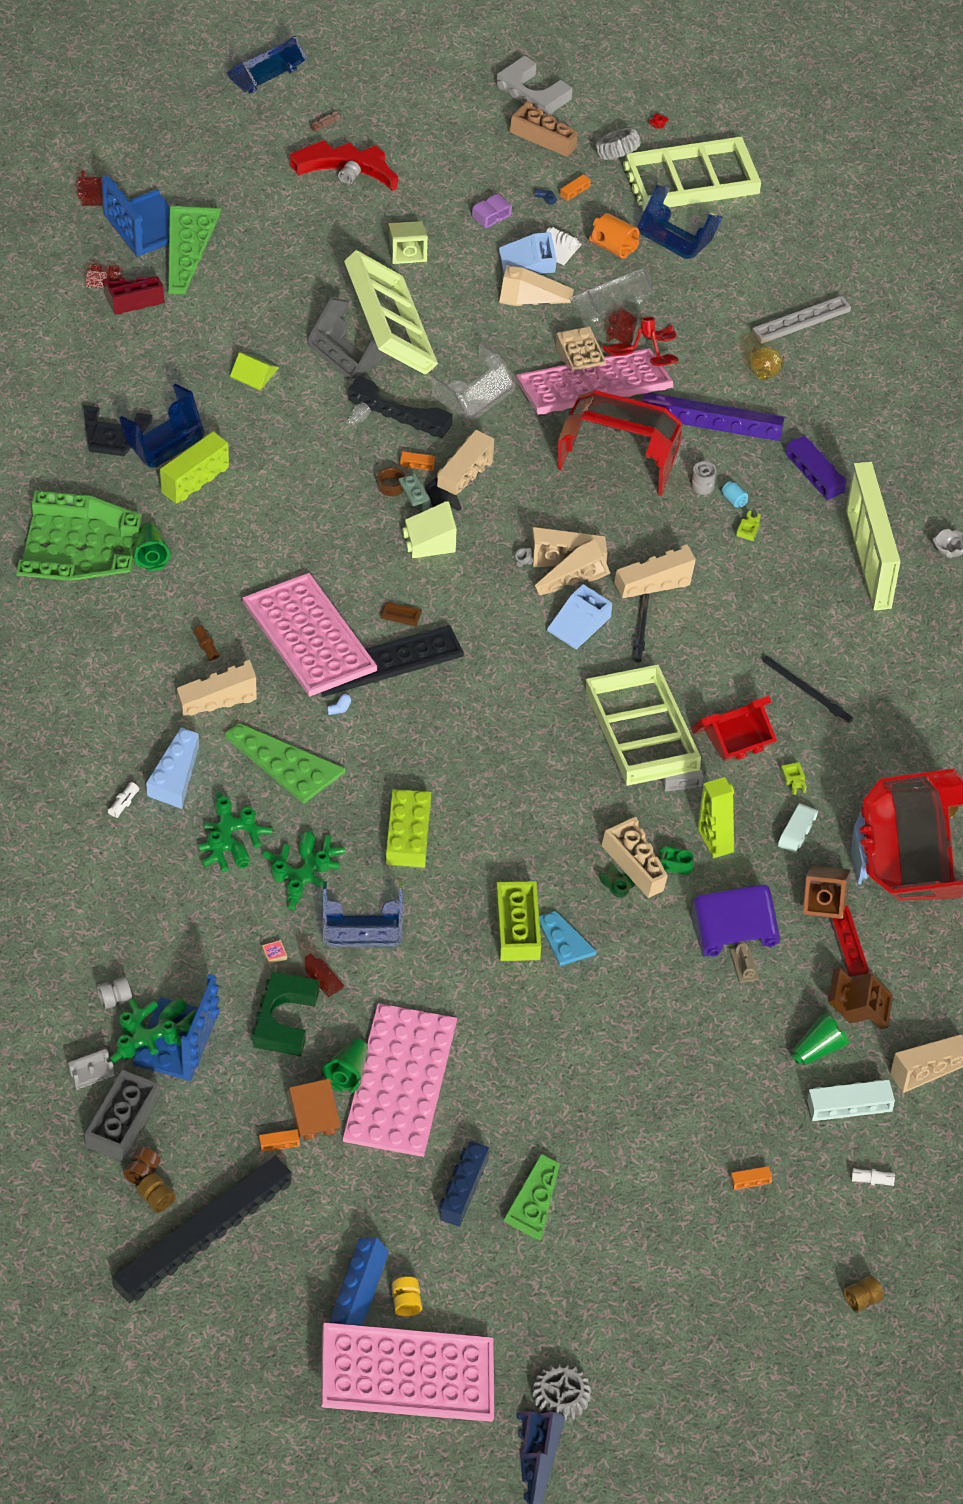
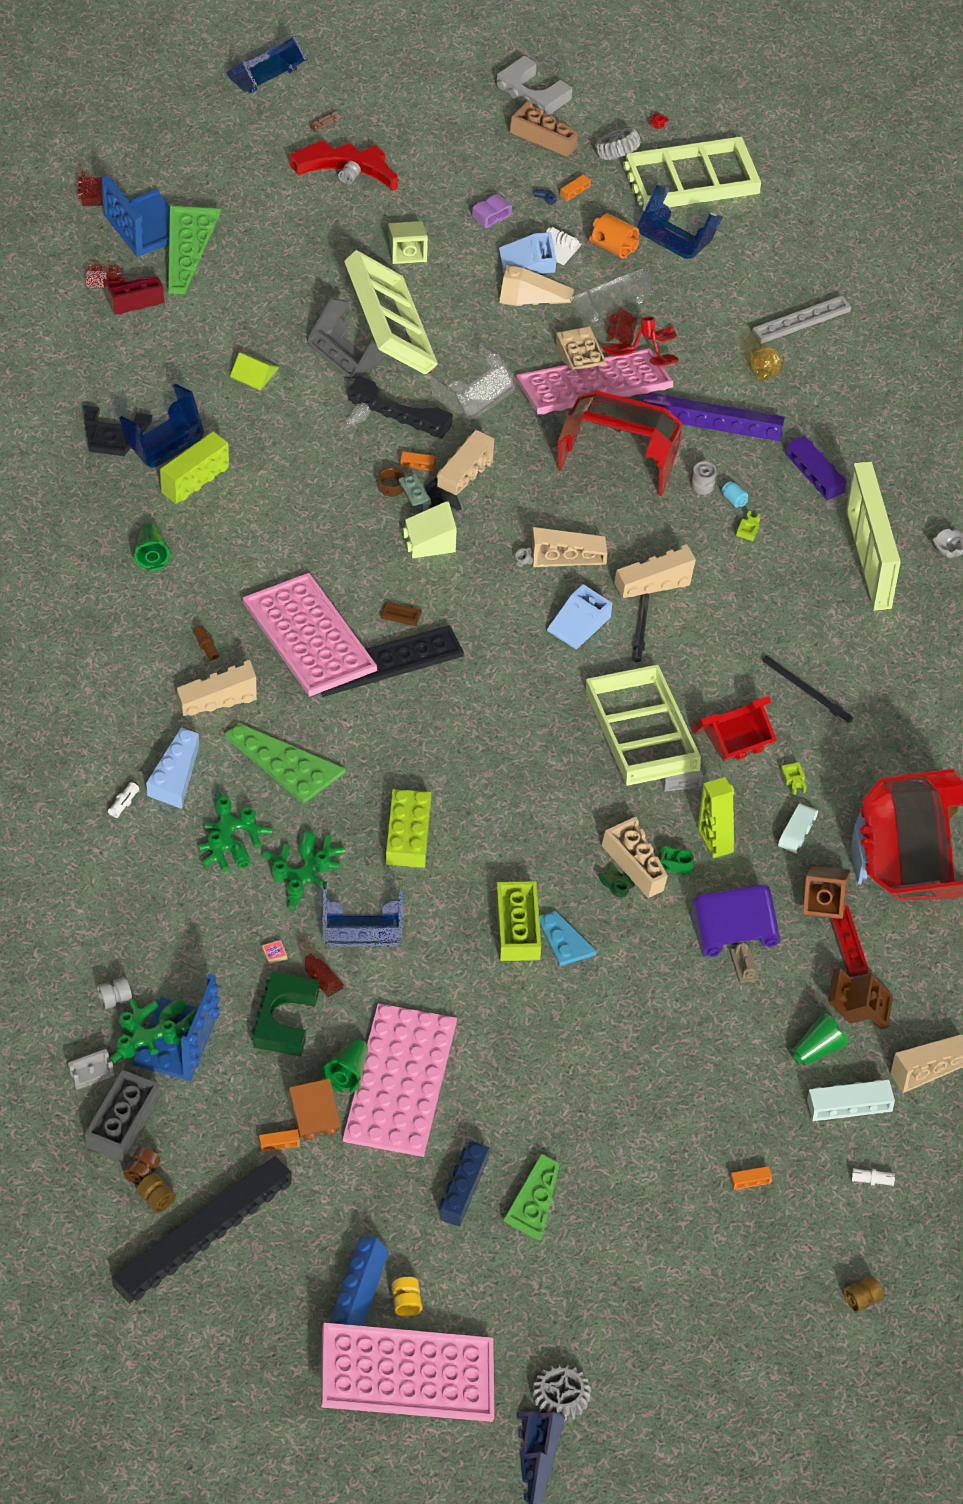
(73, 522): bright green wedge -> none
(341, 706): light blue arm -> none
(581, 564): tan wedge -> none

